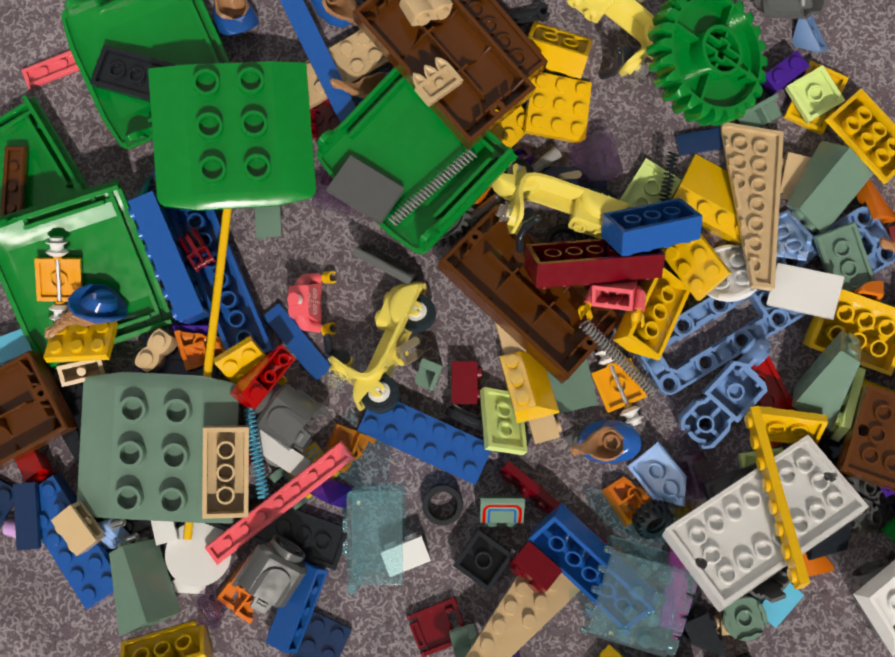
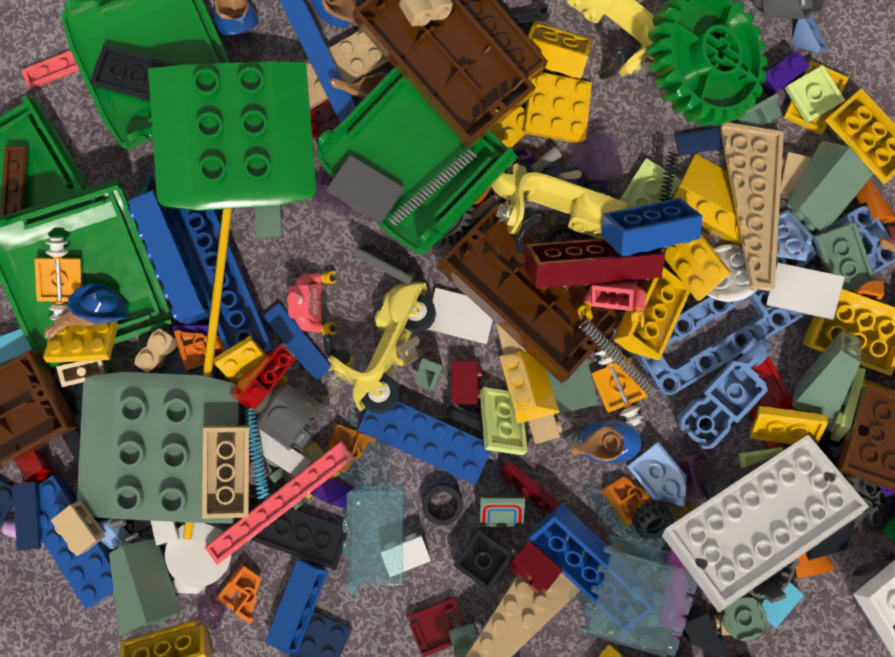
(197, 251): dark red arm -> none
(272, 573): dark grey piece -> none
(437, 83): tan plate -> none
(460, 317): none -> white tile
(777, 501): yellow plate -> none

